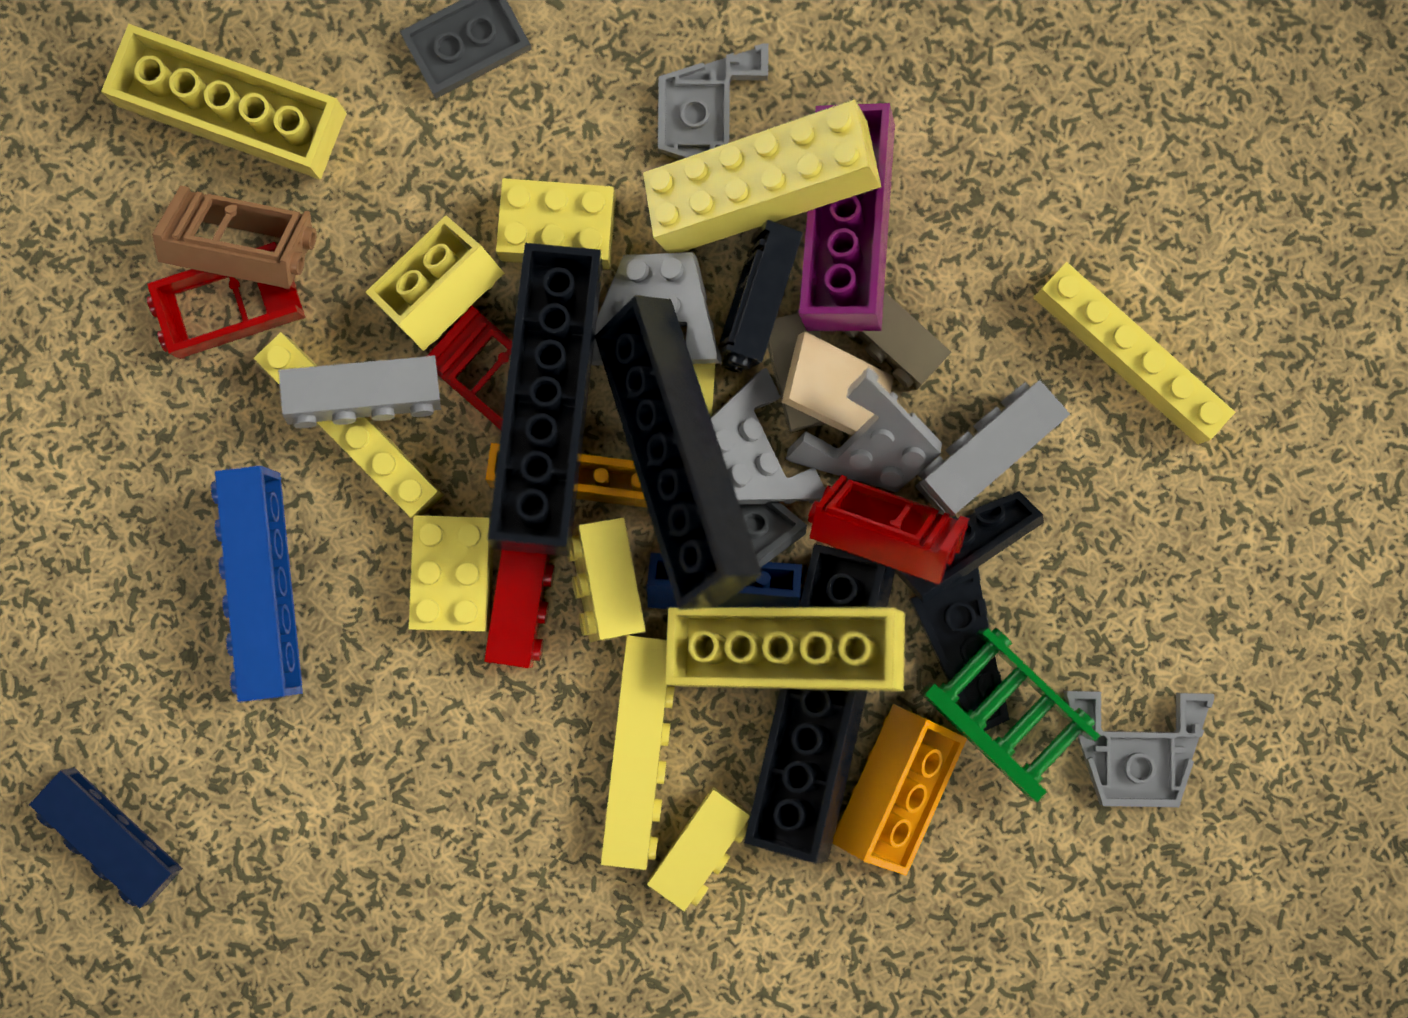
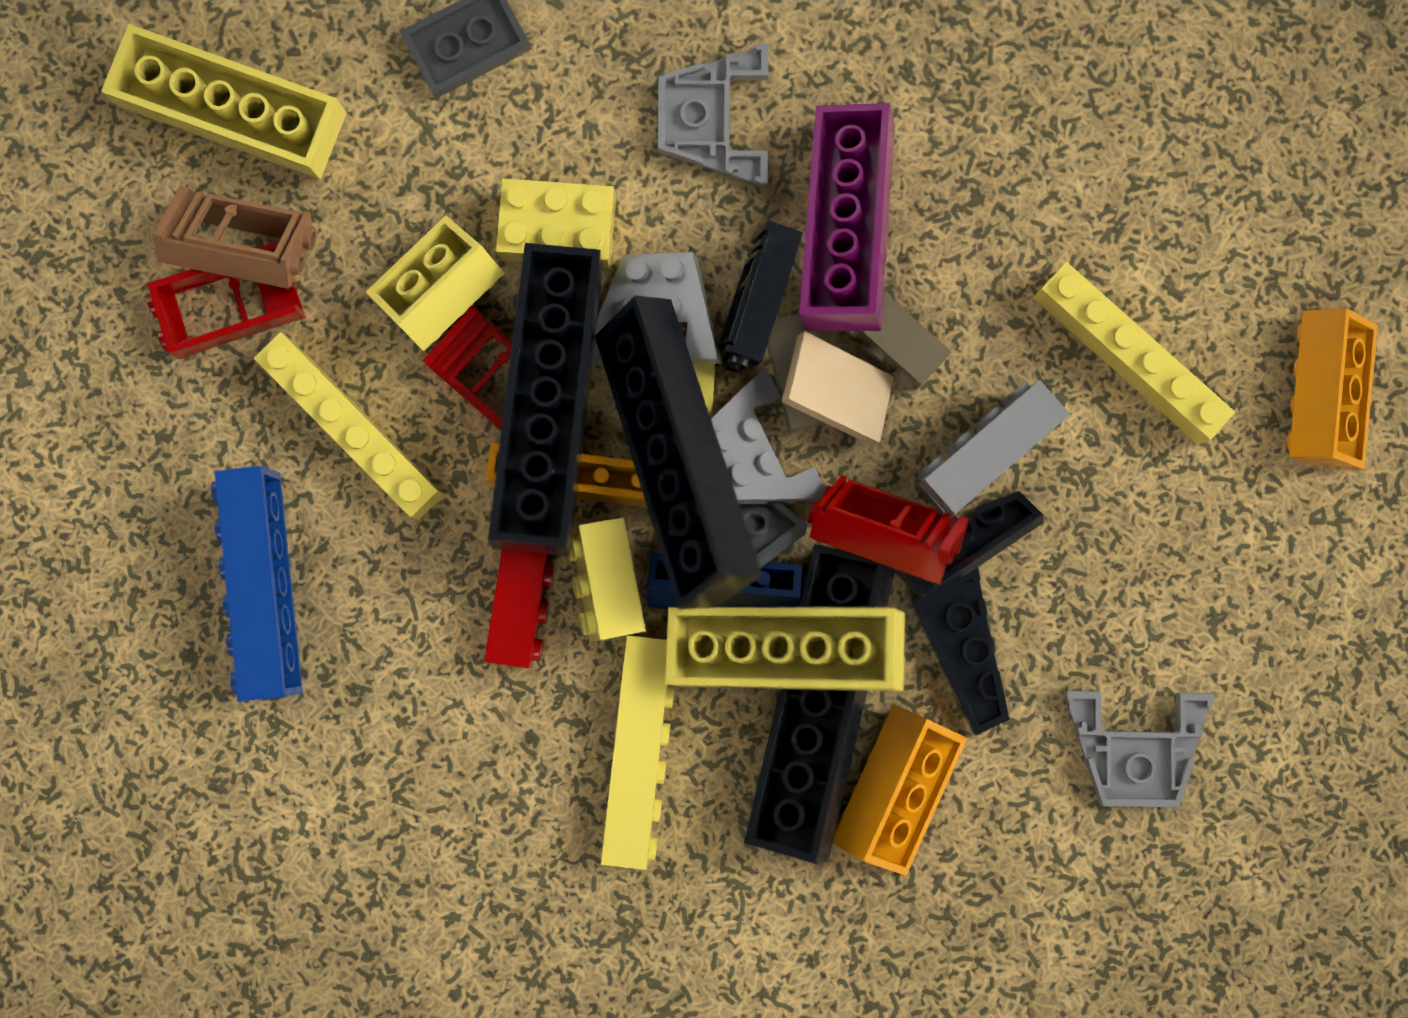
(105, 837): dark blue brick -> none
(359, 391): light grey brick -> none
(451, 574): light yellow brick -> none
(700, 850): light yellow brick -> none
(762, 178): light yellow brick -> none
(883, 451): light grey wing -> none
(973, 723): green fence -> none
(1332, 388): none -> light orange slope

